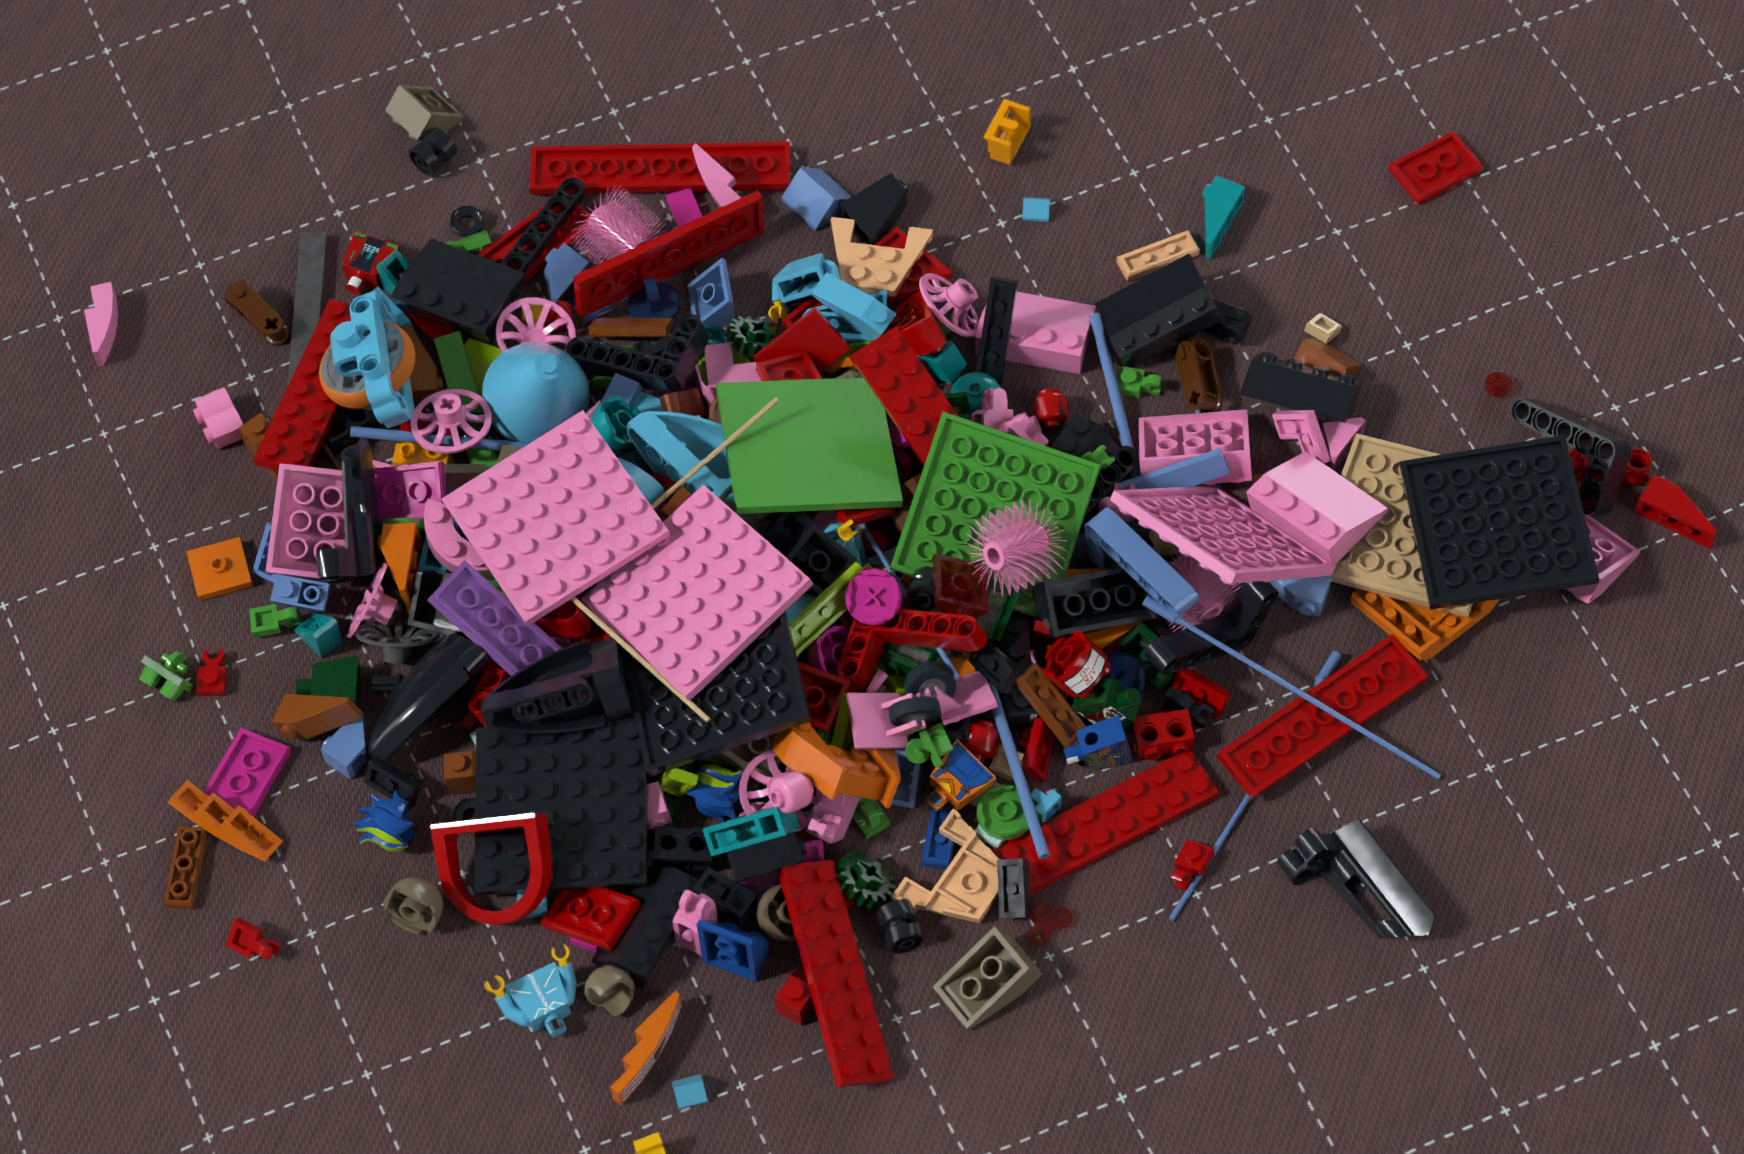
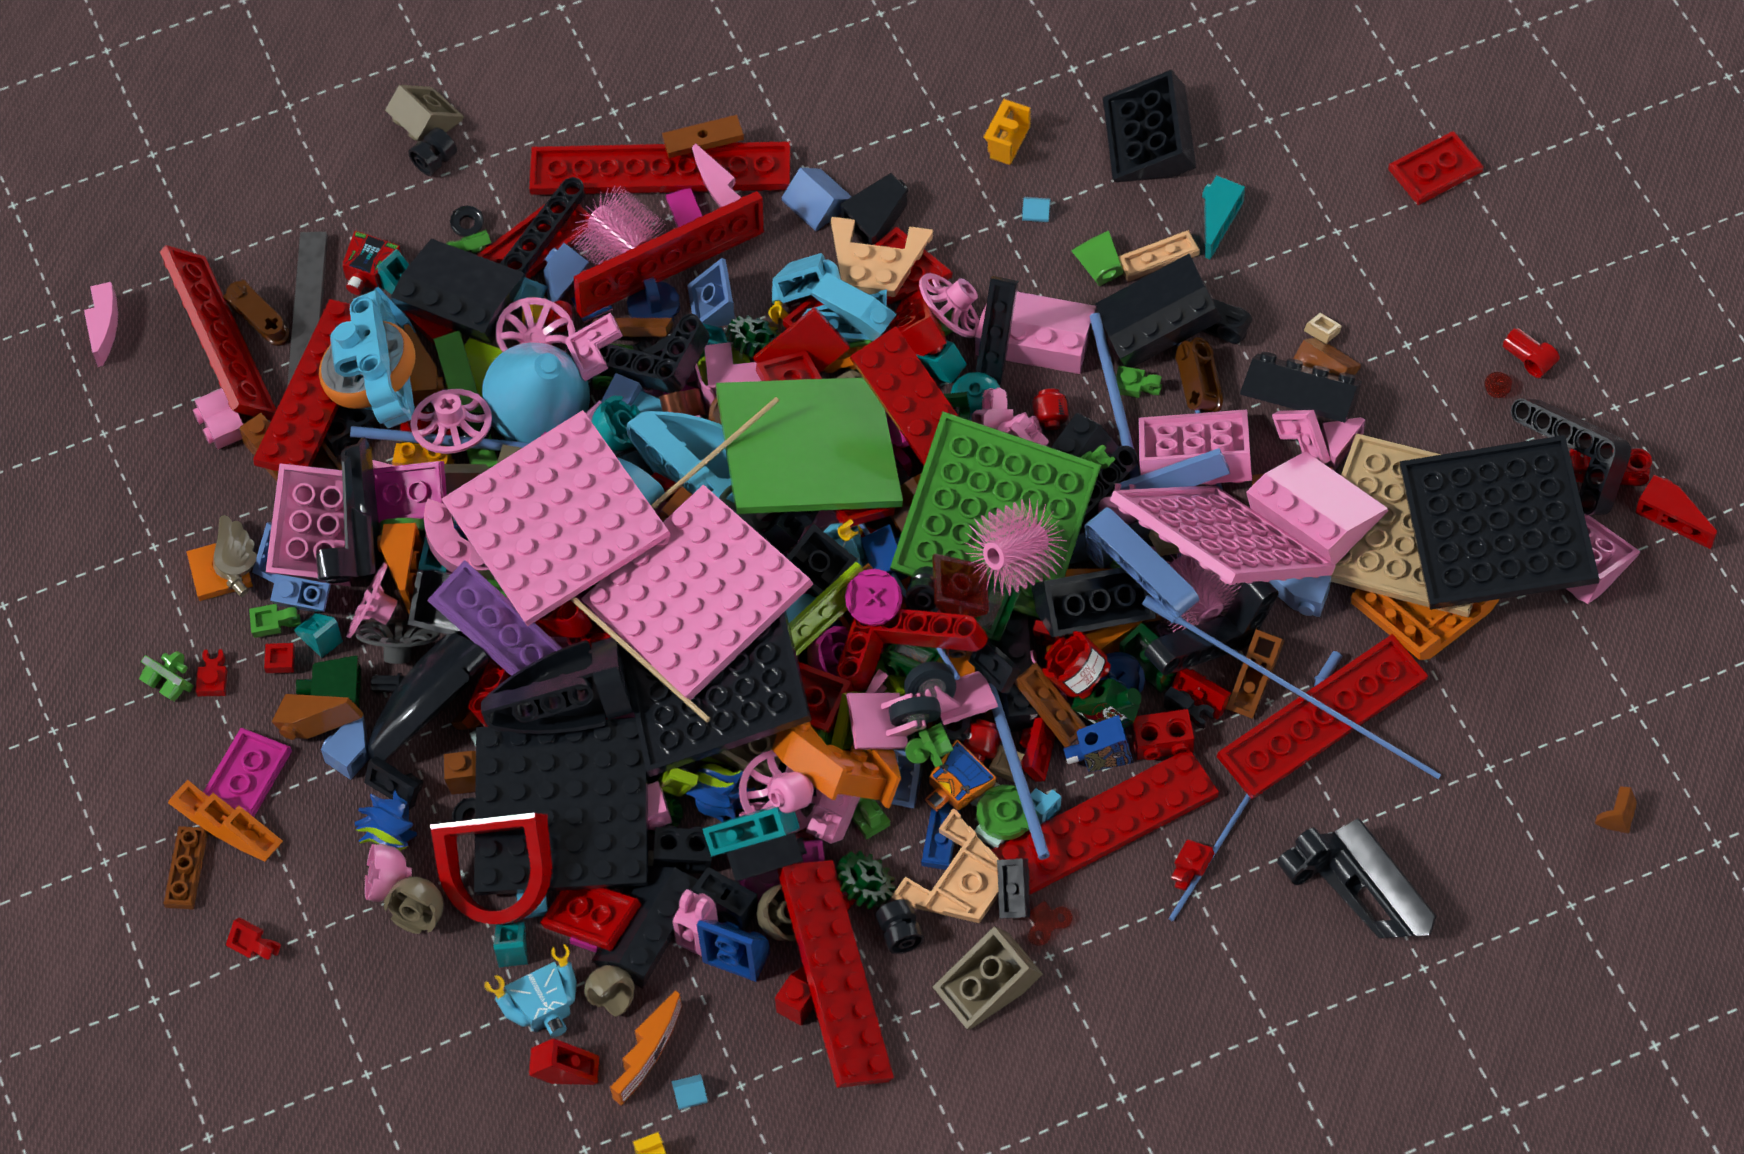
(218, 332): none -> red plate
(233, 554): none -> dark tan animal
(279, 658): none -> red plate
(386, 868): none -> bright pink cylinder
(510, 944): none -> teal slope
(530, 289): none -> medium azure tile
(563, 1064): none -> red slope
(587, 342): none -> bright pink tile
(705, 135): none -> dark orange tile
(880, 549): none -> blue piece
(1099, 258): none -> bright green piece
(1149, 129): none -> black slope
(1250, 682): none -> dark orange slope
(1536, 357): none -> red piece
(1622, 815): none -> dark orange tile

